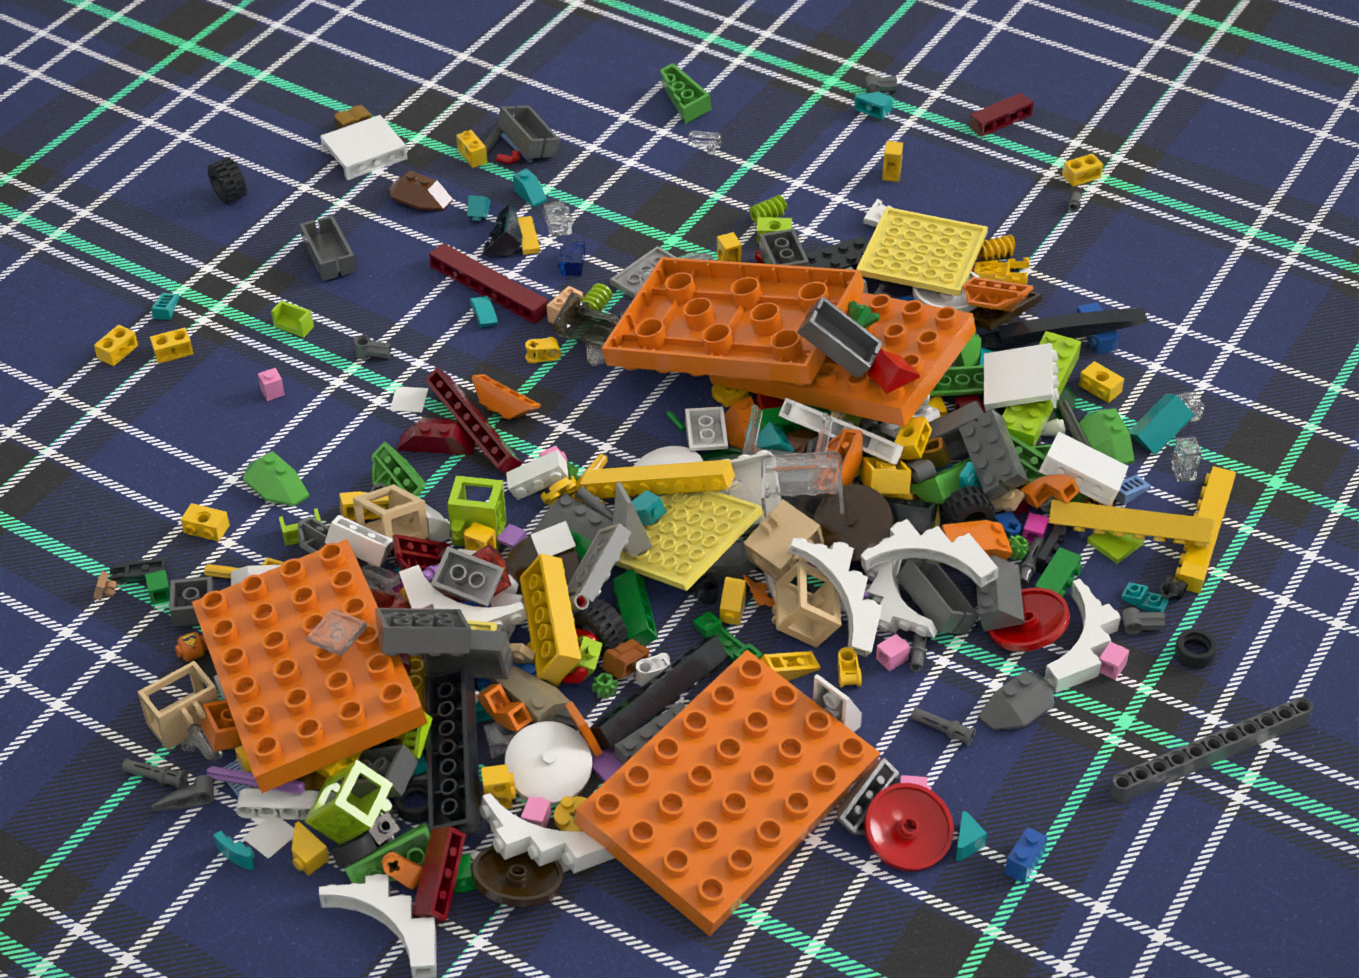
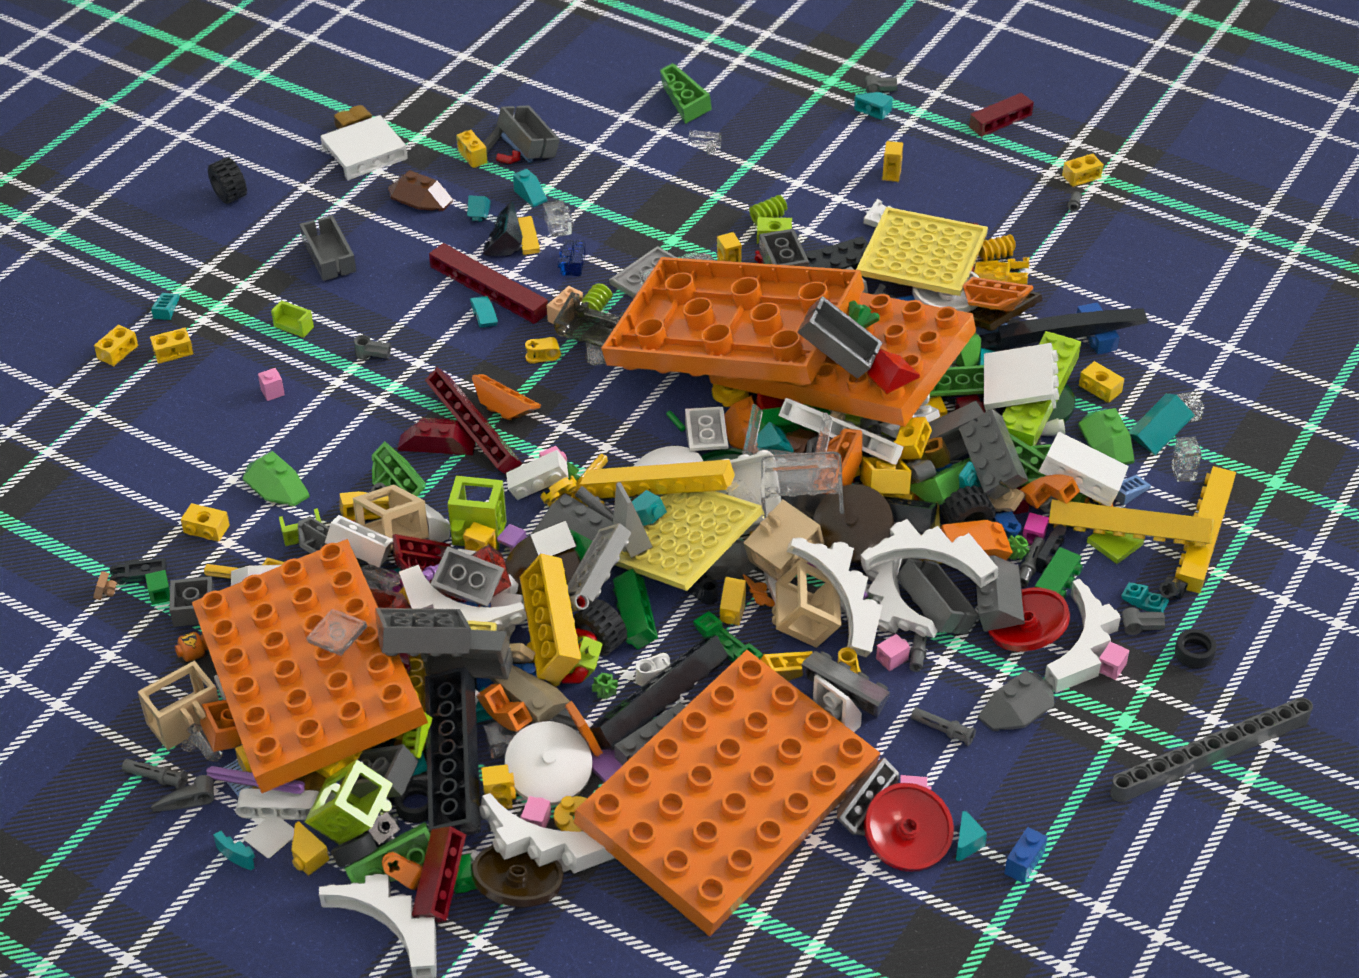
(409, 399): white sticker -> none
(623, 659): dark orange brick -> none
(857, 686): none -> dark grey slope
(1072, 422): dark grey axle -> none

